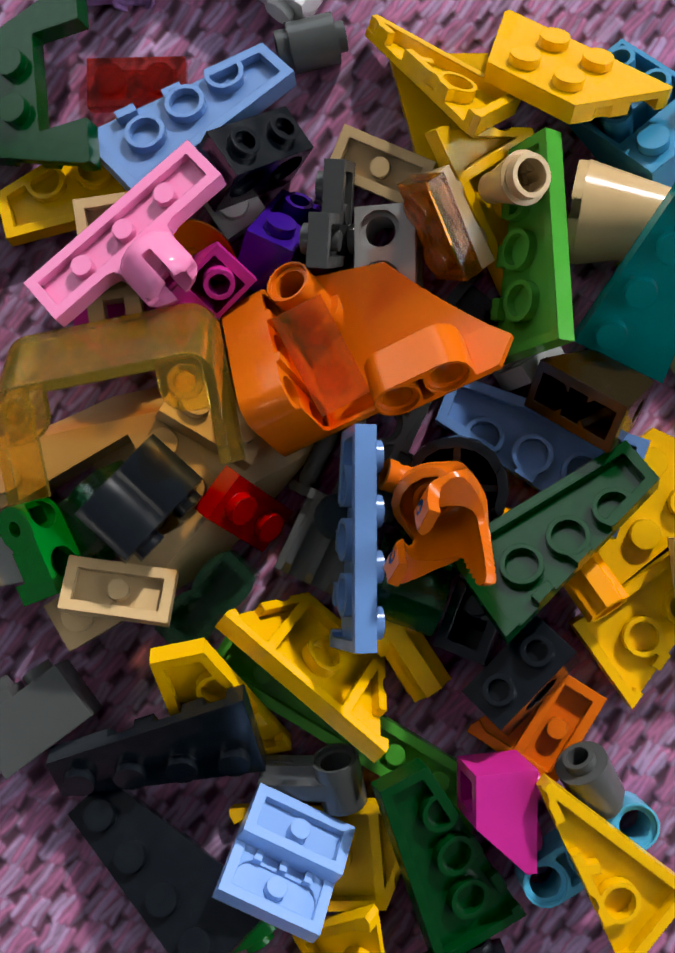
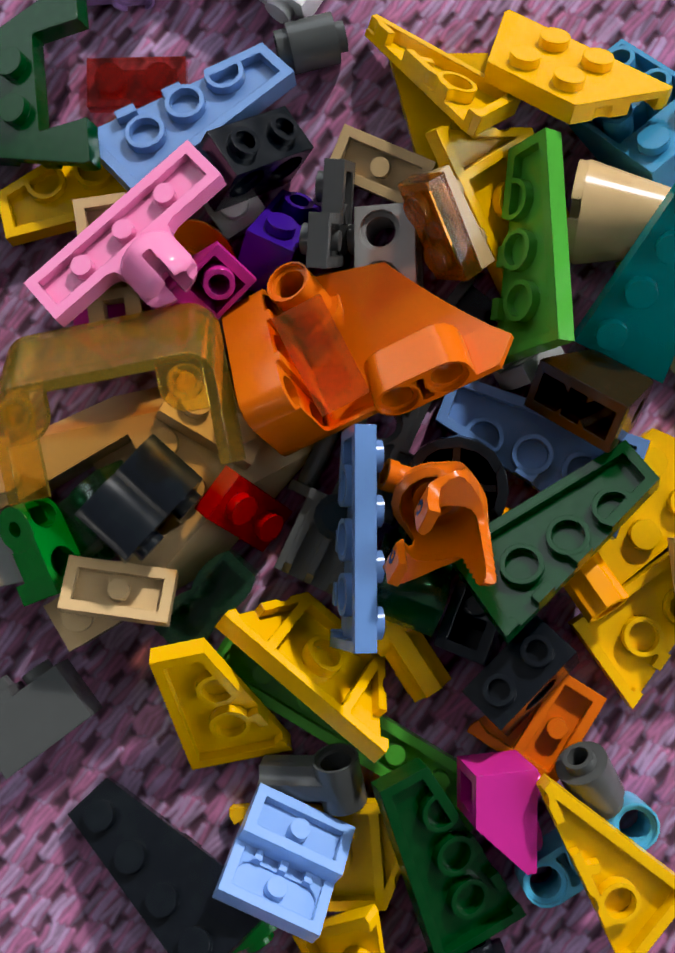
(180, 748): black wing -> none
(516, 180): tan cone -> none

